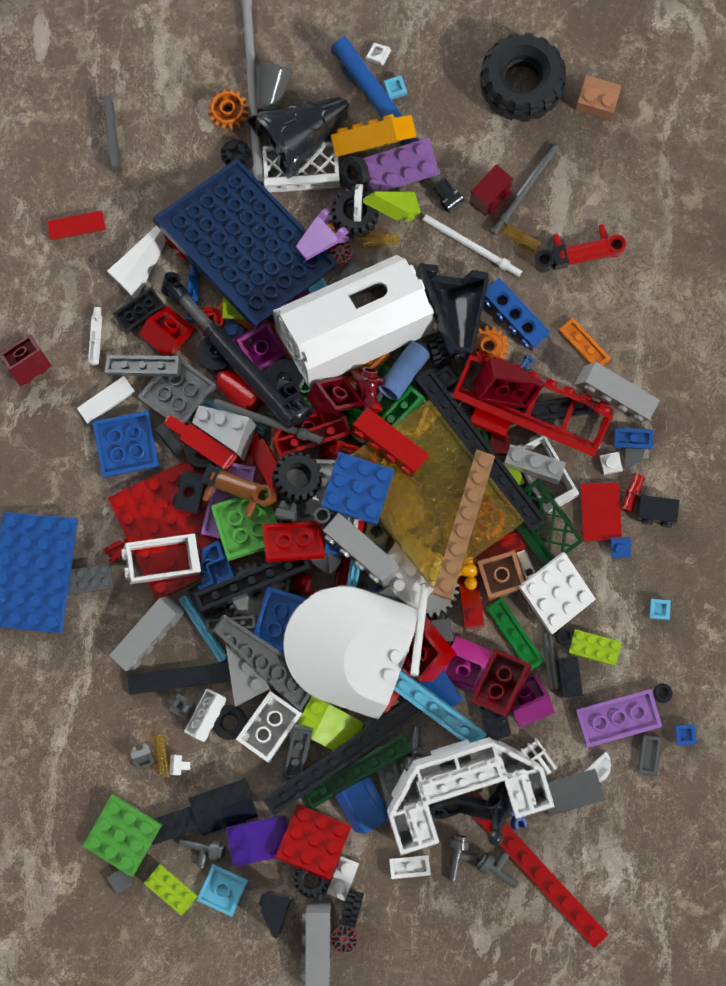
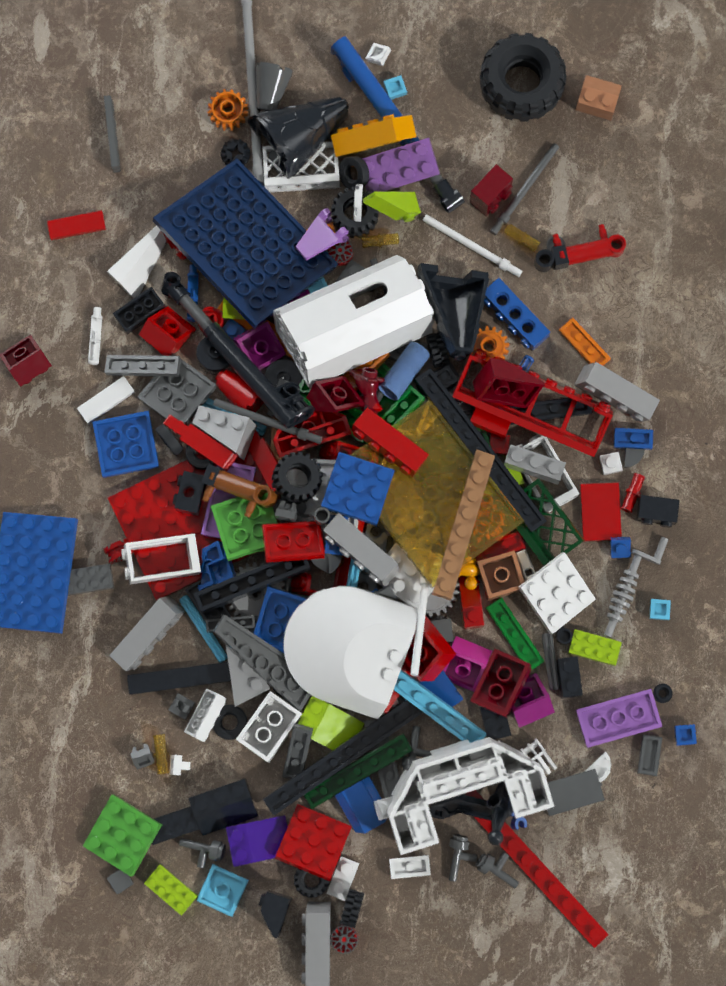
(381, 807): none -> white tile
(628, 581): none -> light grey piece

